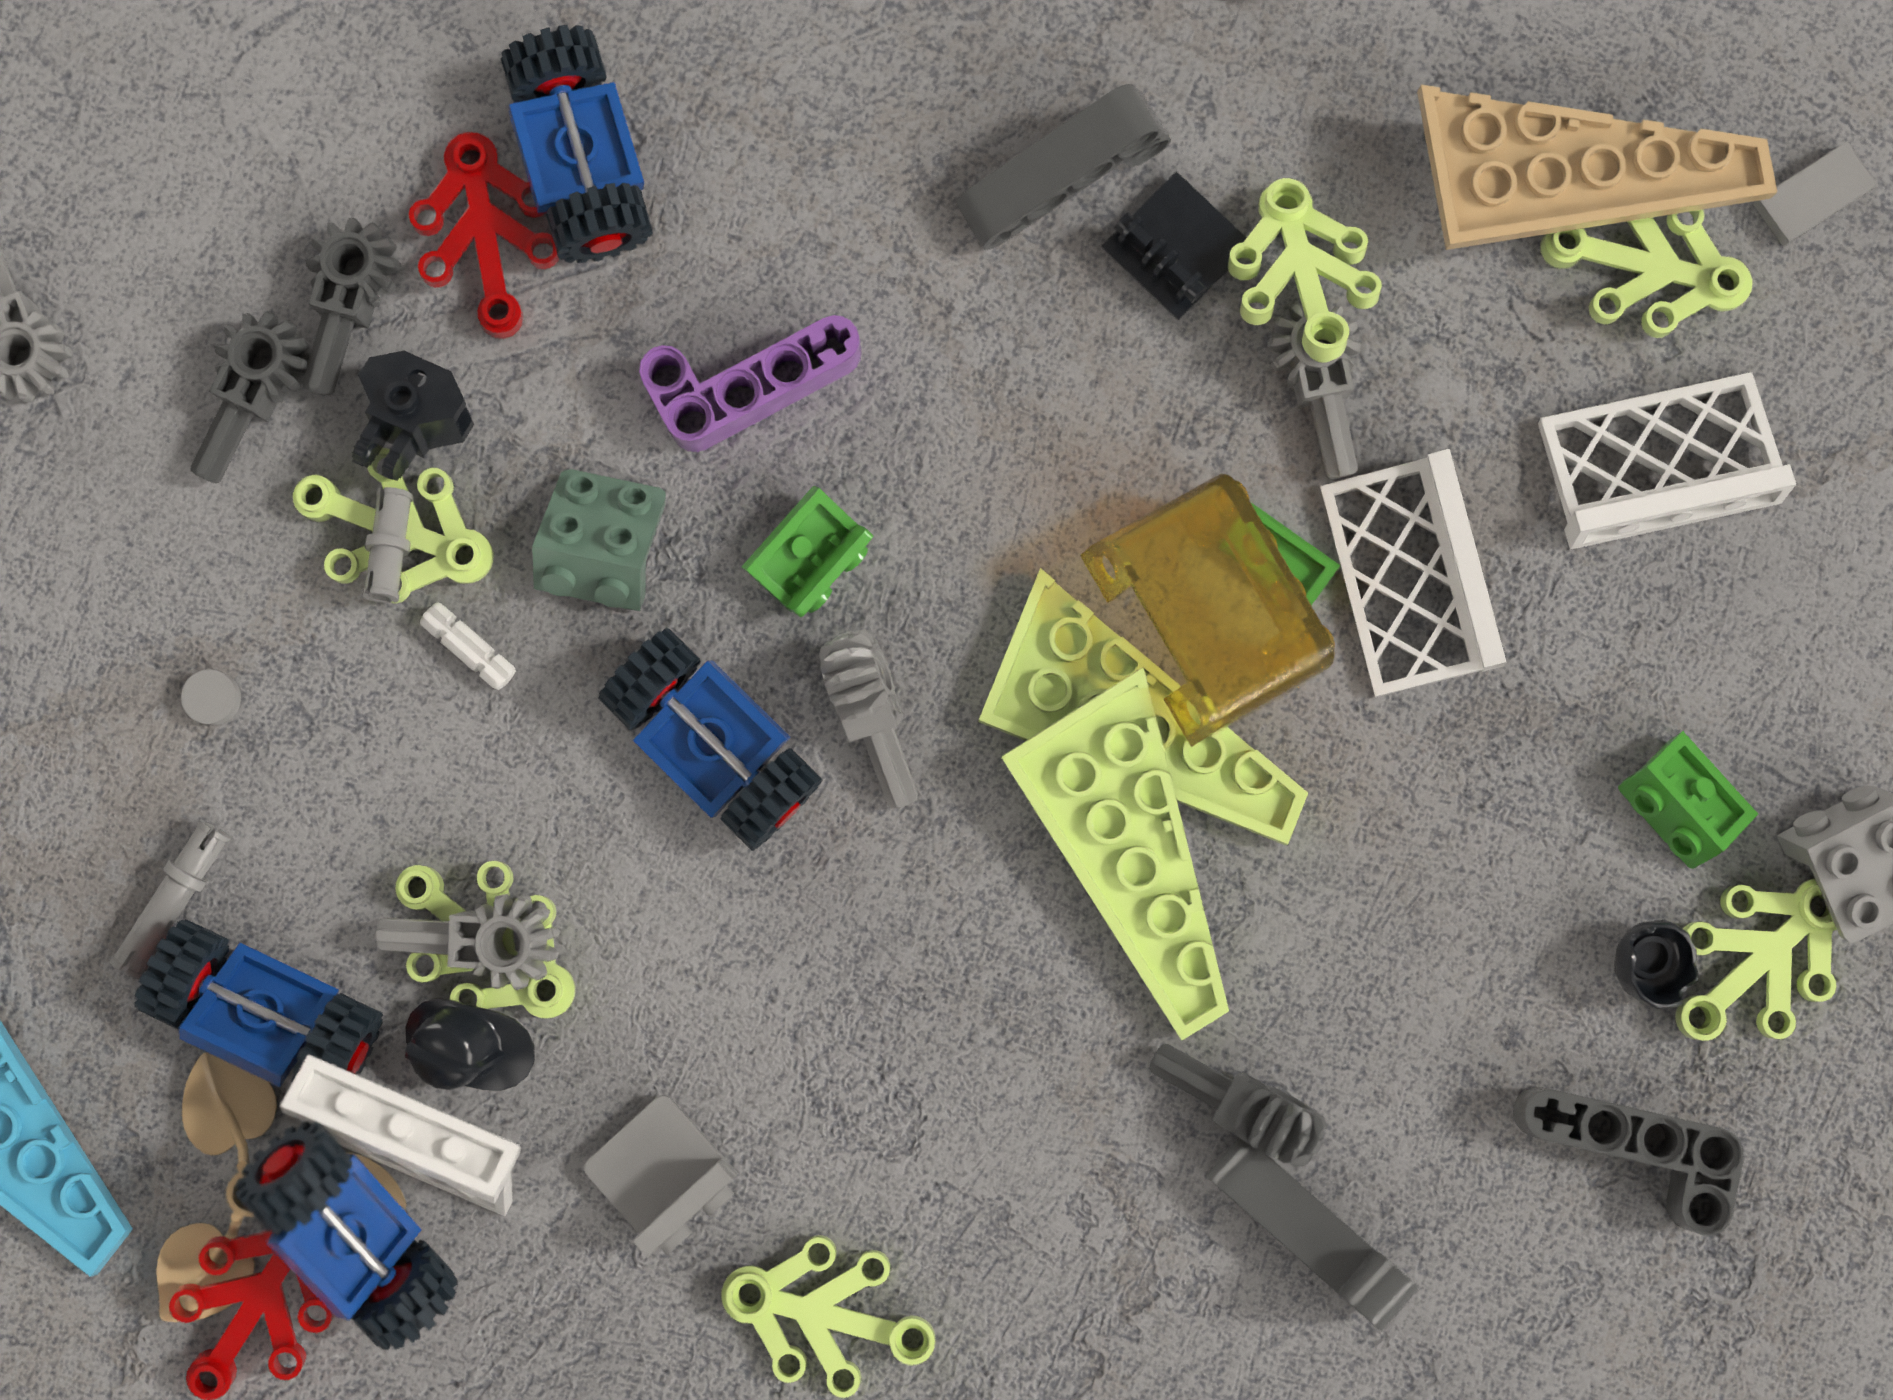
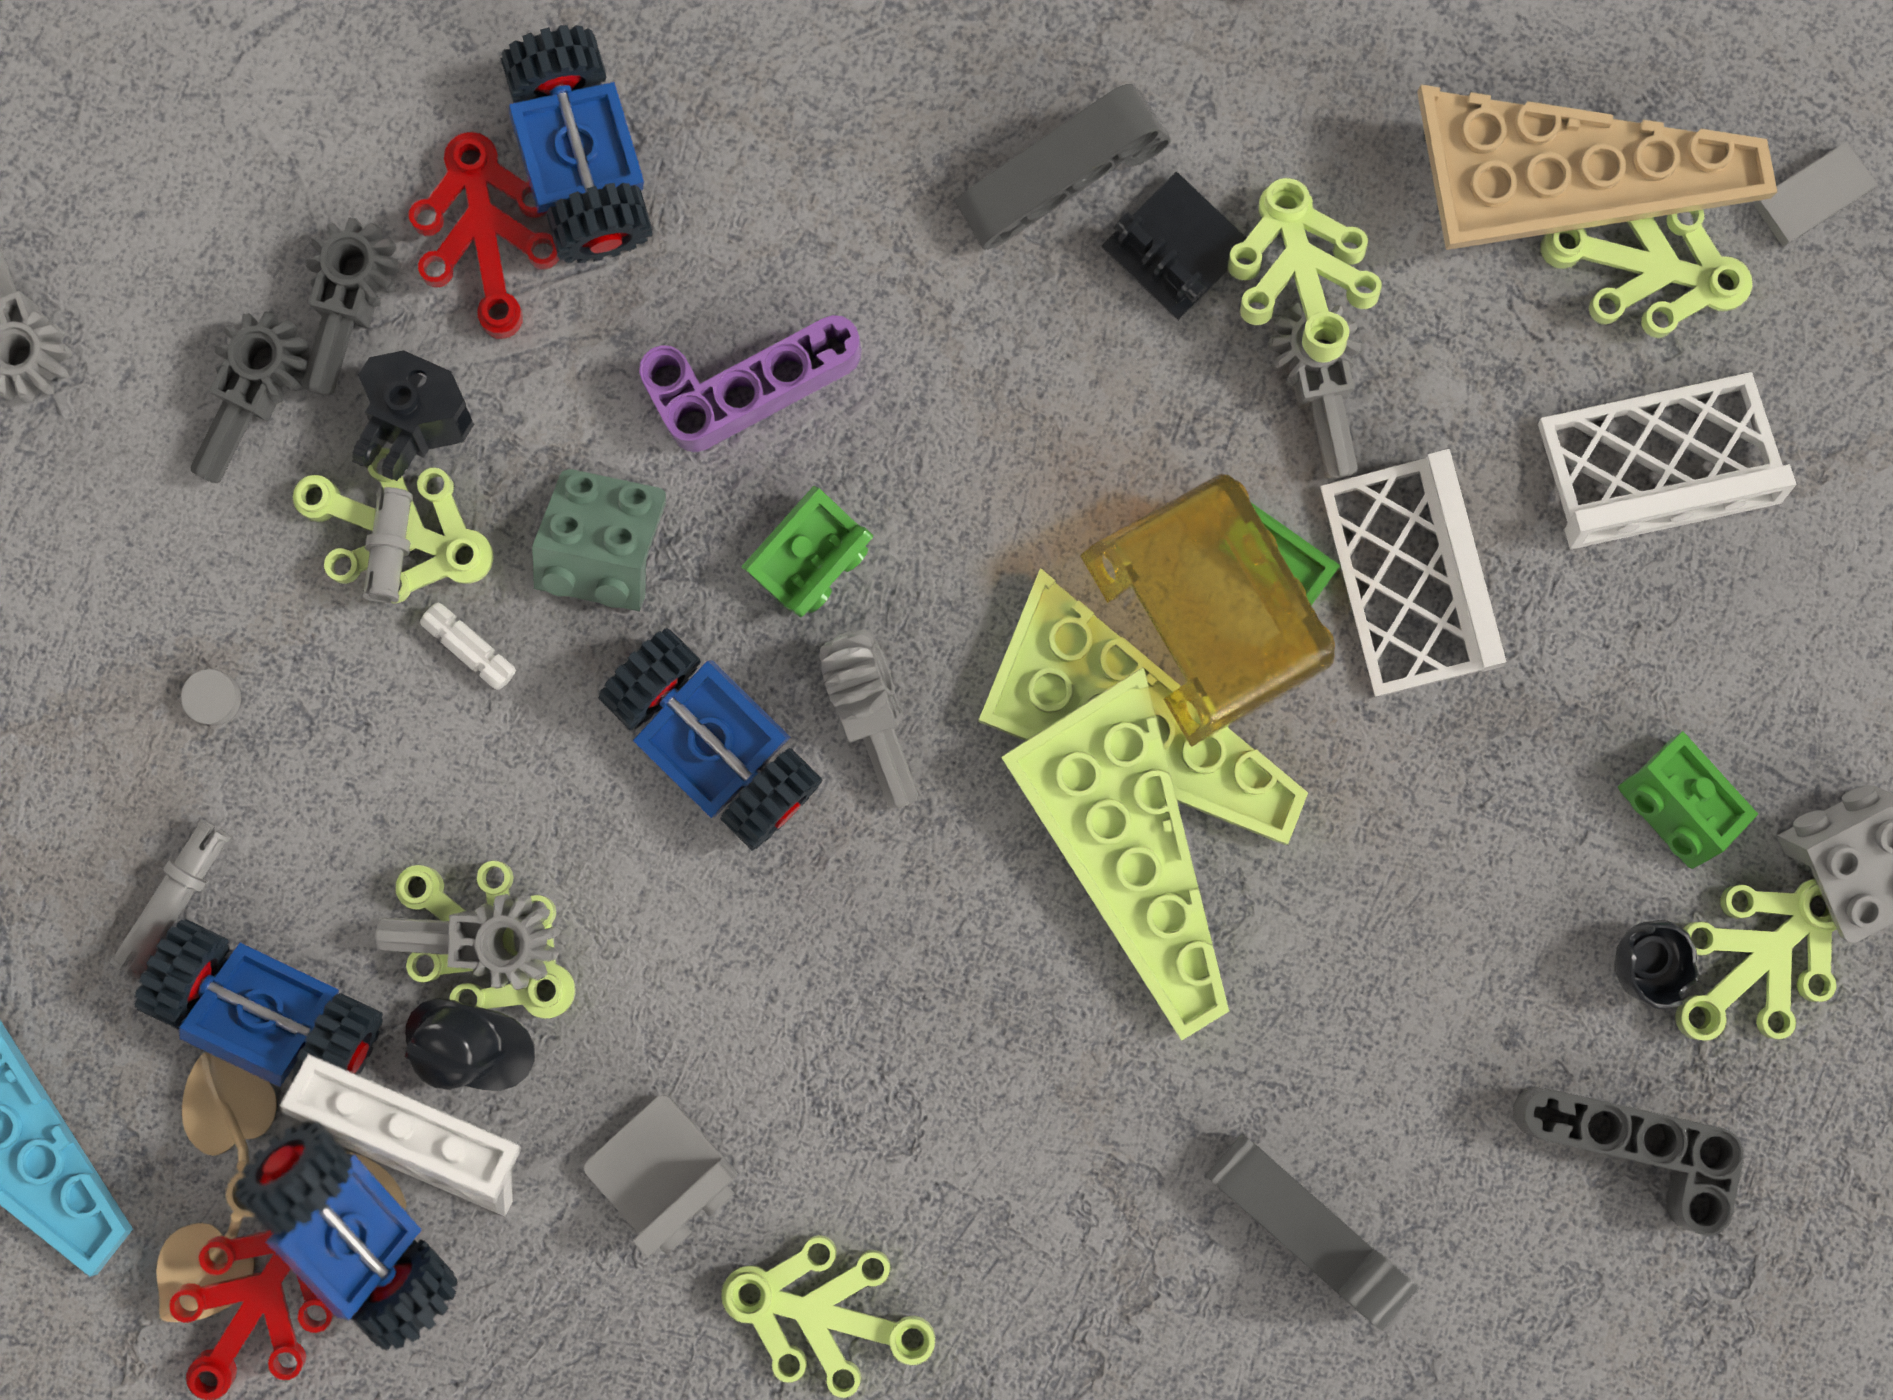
(1247, 1107): dark grey gear -> none

